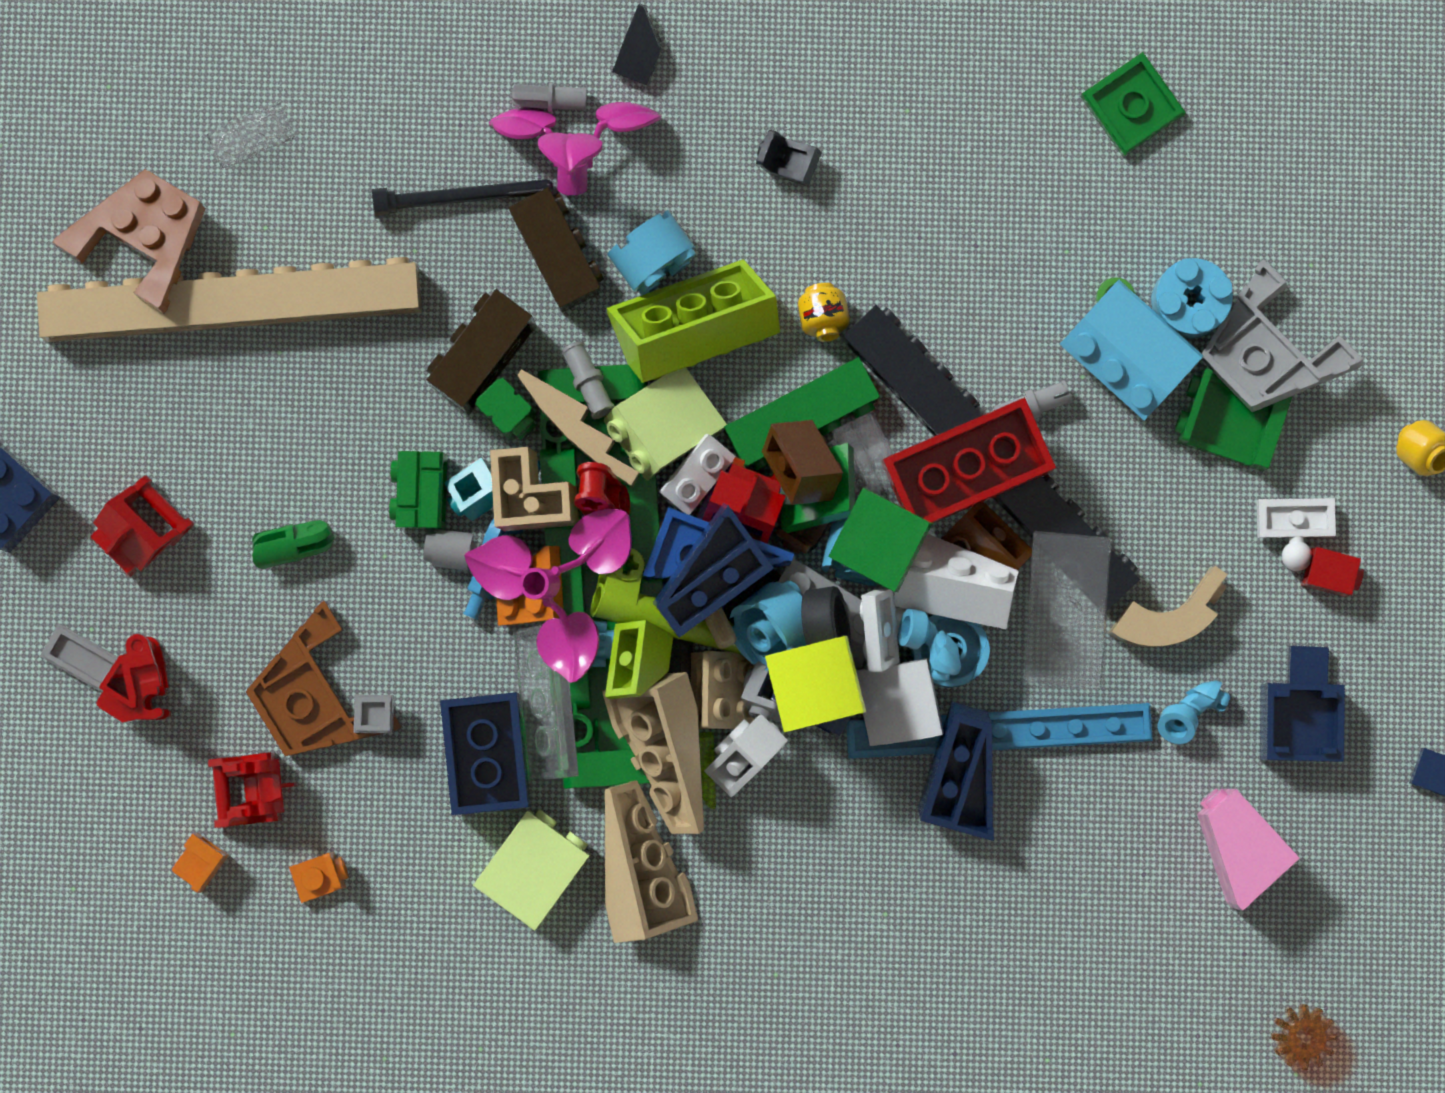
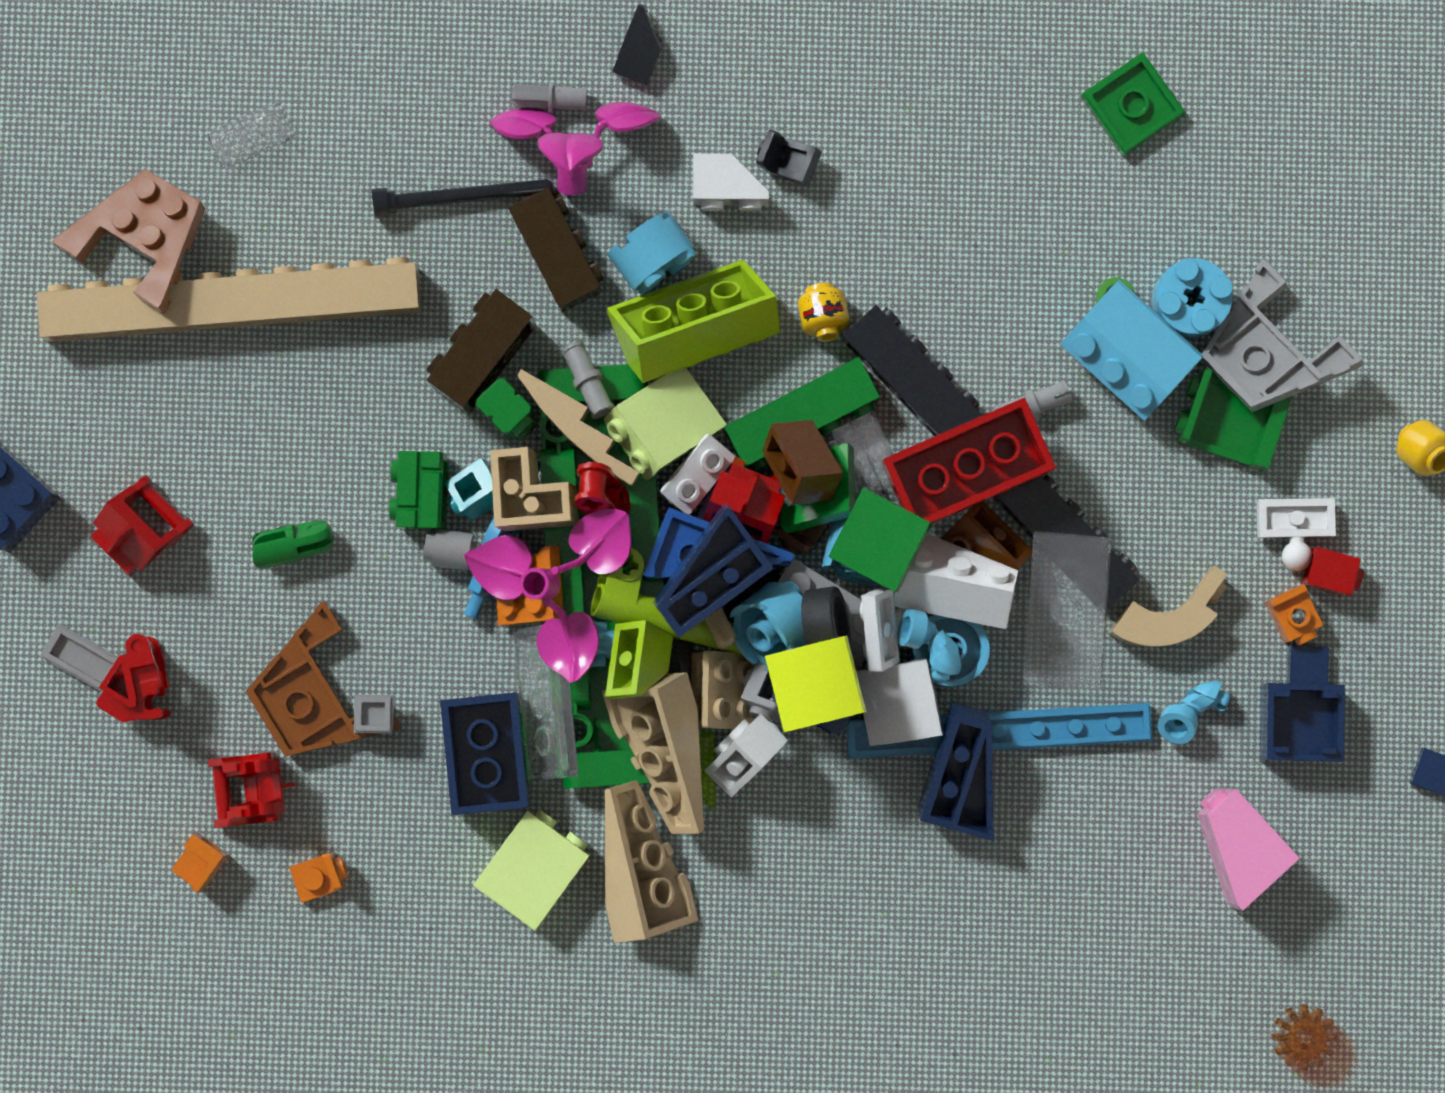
(725, 181): none -> white slope
(1281, 613): none -> orange brick

